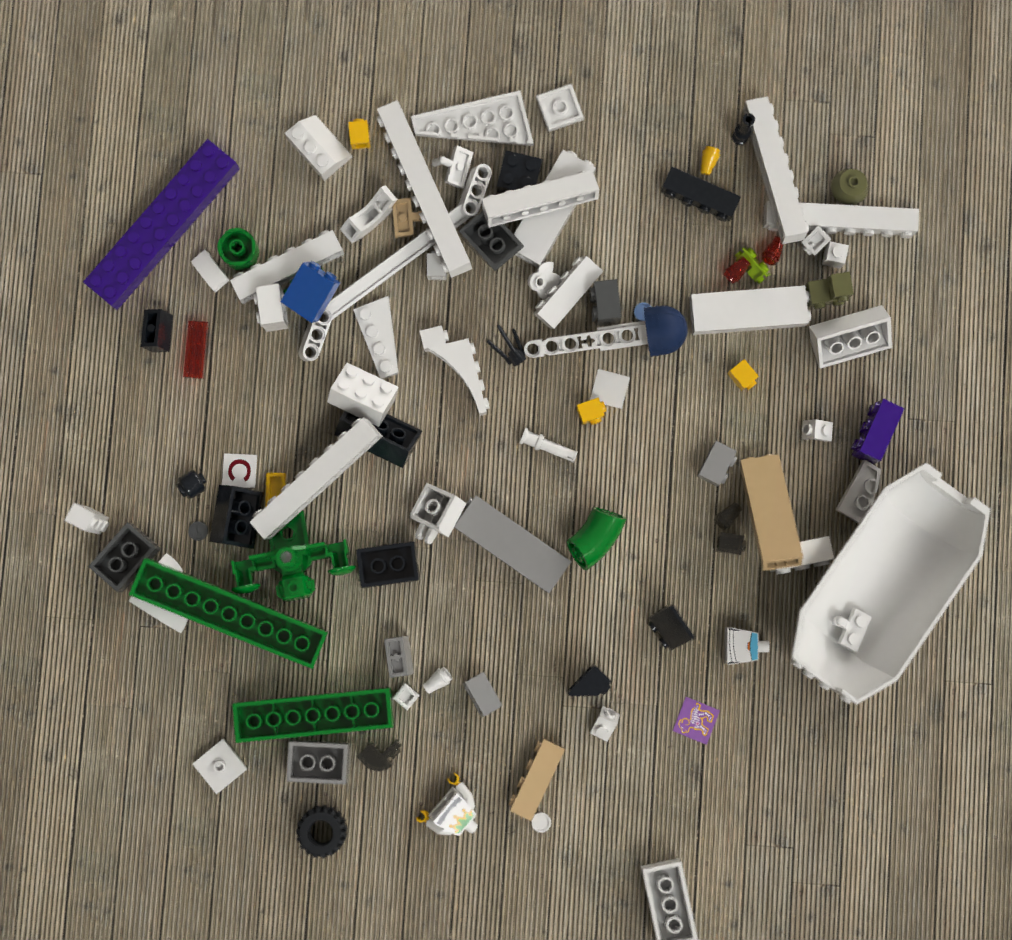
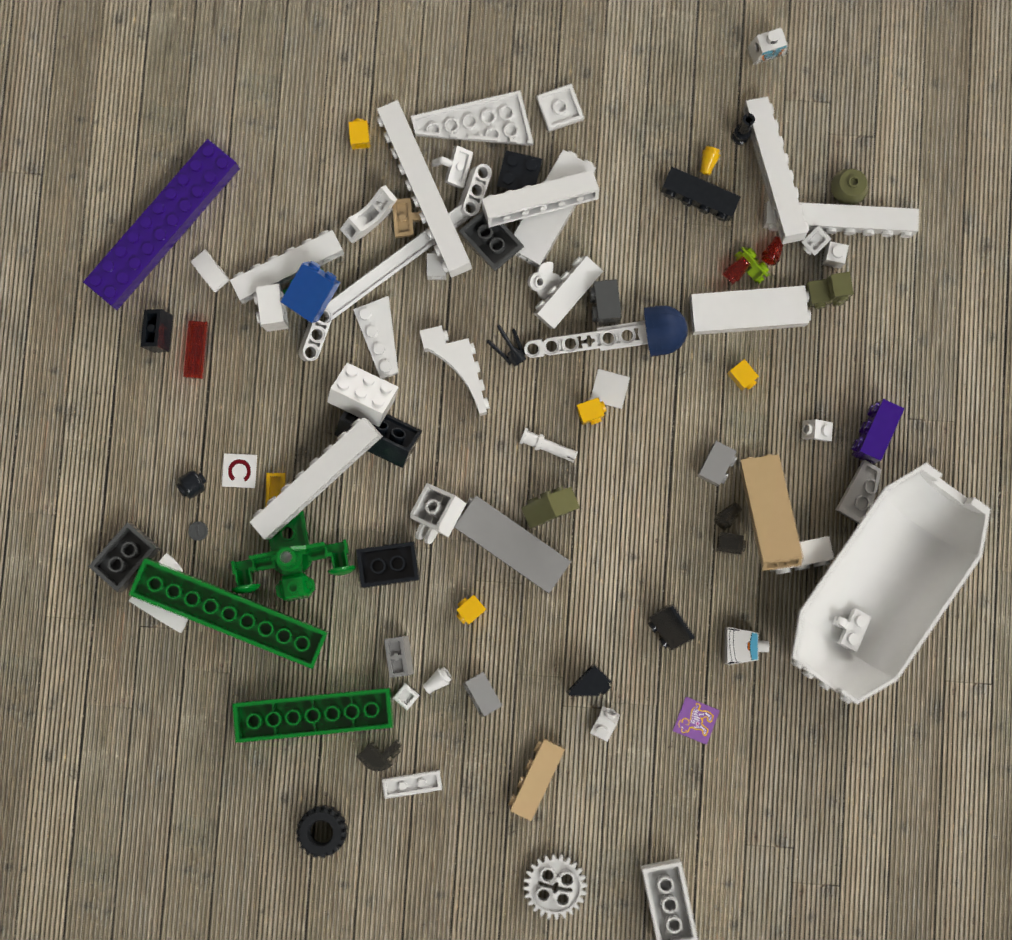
(87, 519): white brick -> none
(220, 766): white plate -> none
(231, 241): green brick -> none
(233, 515): black slope -> none
(318, 146): white slope -> none
(318, 762): light grey brick -> none
(412, 784): none -> white tile
(453, 812): white torso -> none
(469, 609): none -> yellow brick
(541, 822): white piece -> none
(550, 506): none -> olive brick
(551, 904): none -> white gear
(595, 537): green brick -> none
(639, 311): light blue piece -> none
(770, 45): none -> white torso
(851, 336): white slope -> none

